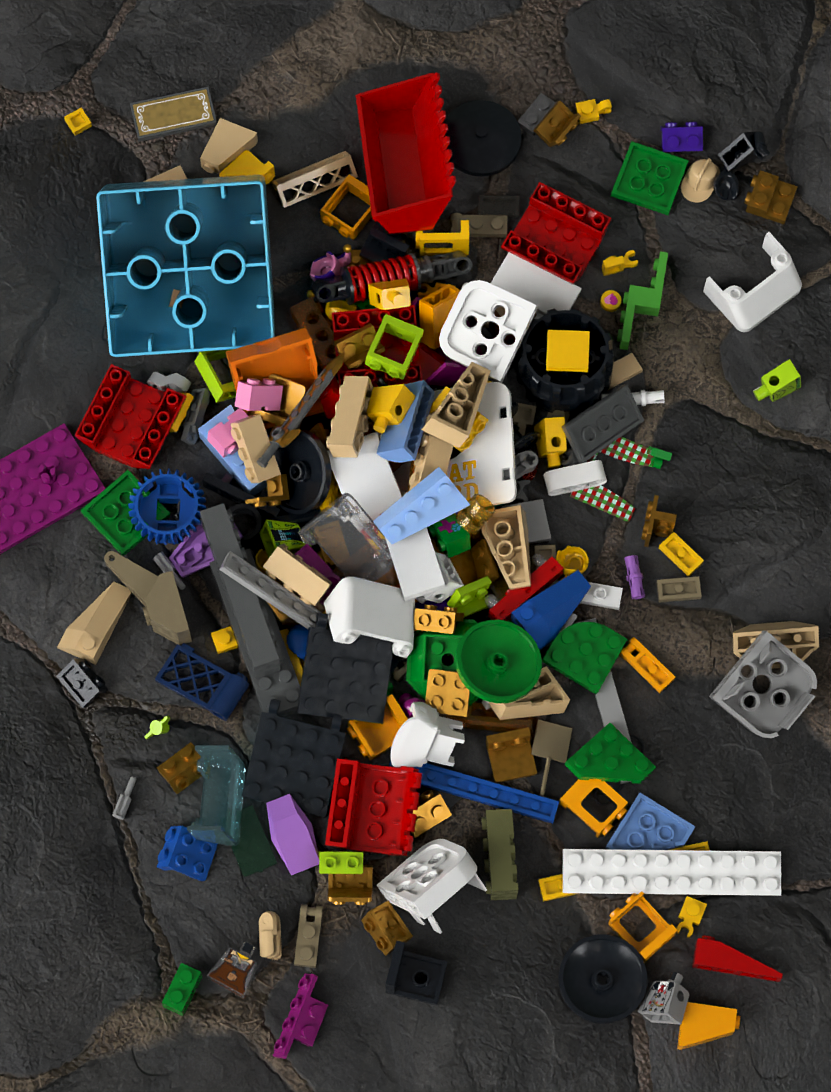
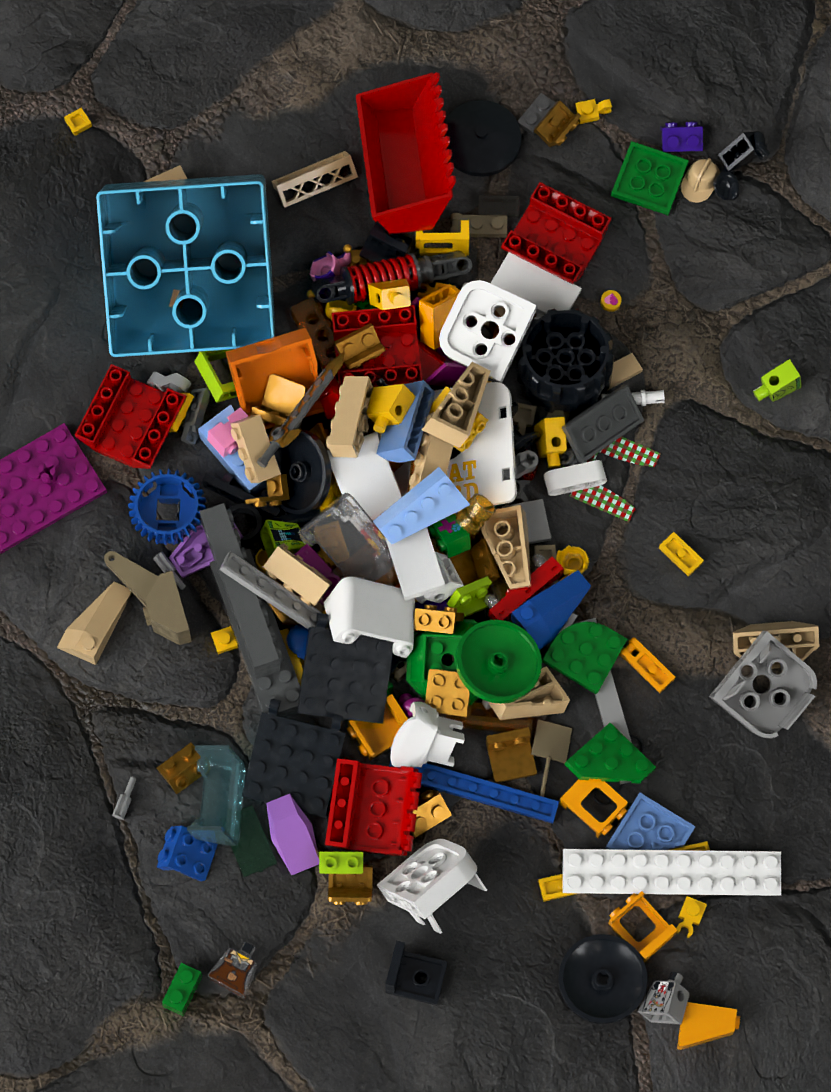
(82, 681): bracket -> none
(111, 513): green plate -> none
(158, 727): piece -> none
(173, 114): pearl gold tile -> none
(223, 699): dark blue piece -> none
(226, 145): tan slope -> none
(248, 164): yellow bracket -> none
(256, 394): bright pink brick -> none
(270, 935): tan arm -> none
(303, 1018): magenta bracket -> none
(308, 936): dark tan plate -> none
(358, 189): light orange window -> none
(386, 927): pearl gold bracket -> none
(401, 330): lime window -> none
(501, 854): olive wedge -> none
(567, 350): yellow tile -> none
(603, 596): white plate -> none
(617, 264): yellow plate -> none
(634, 577): medium lavender pin -> none
(642, 300): bright green bracket -> none
(658, 456): green tile -> none
(659, 522): pearl gold bracket -> none
(678, 589): dark tan plate -> none
(722, 958): red slope -> none
(752, 308): white windscreen -> none
(770, 197): pearl gold plate -> none

